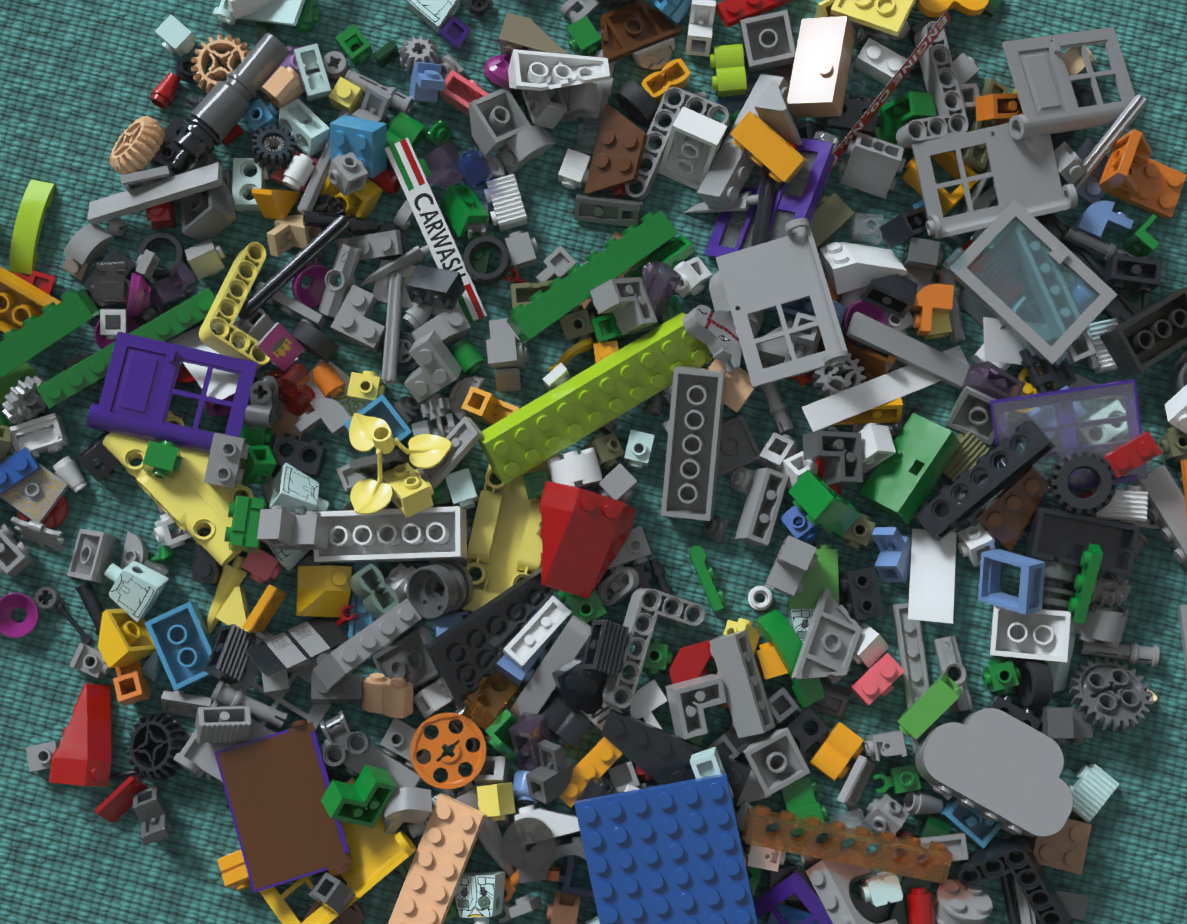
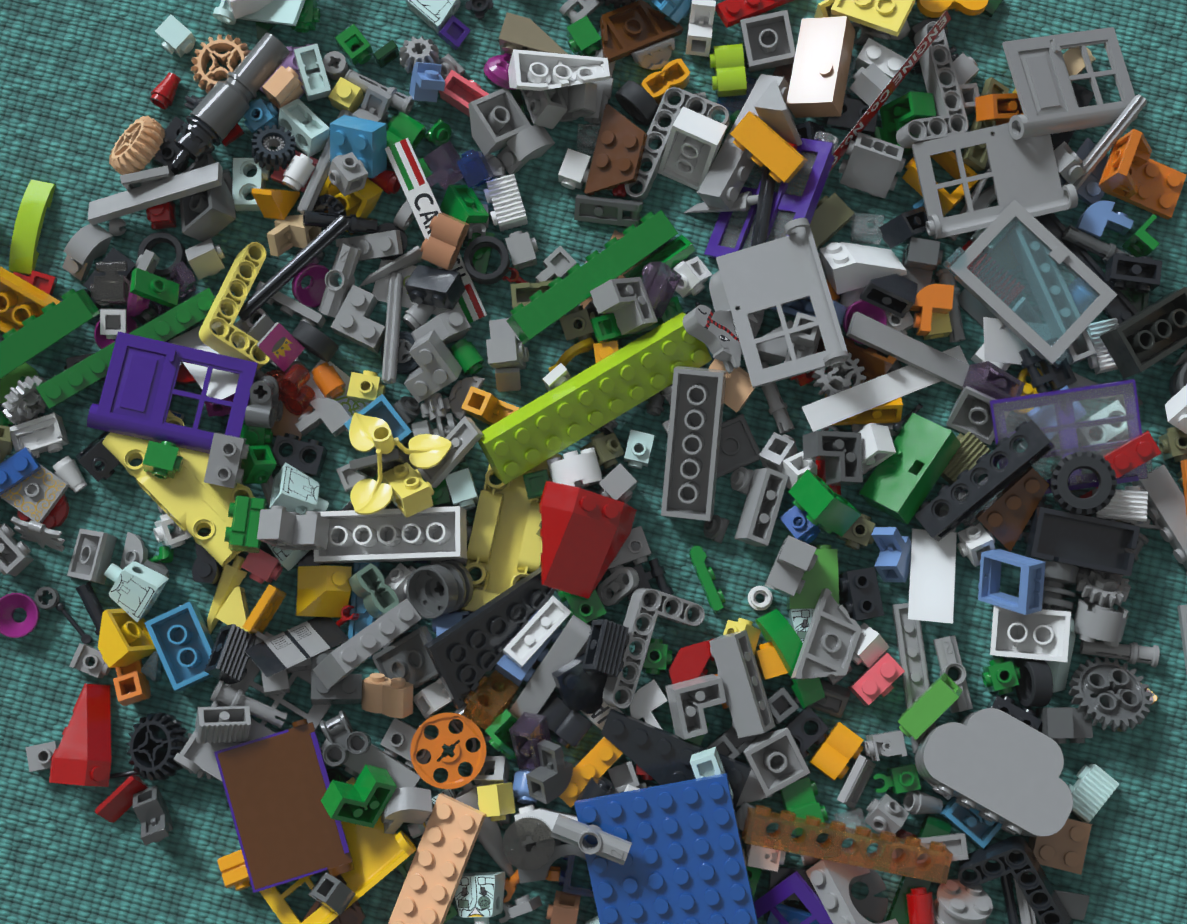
(154, 288): none -> green plate
(183, 704): light grey plate -> none
(185, 65): black plate -> none
(444, 241): none -> nougat brick
(574, 833): none -> light grey piece
(869, 83): none -> light grey brick
(880, 889): light aqua brick -> none
(1085, 583): green plate -> none

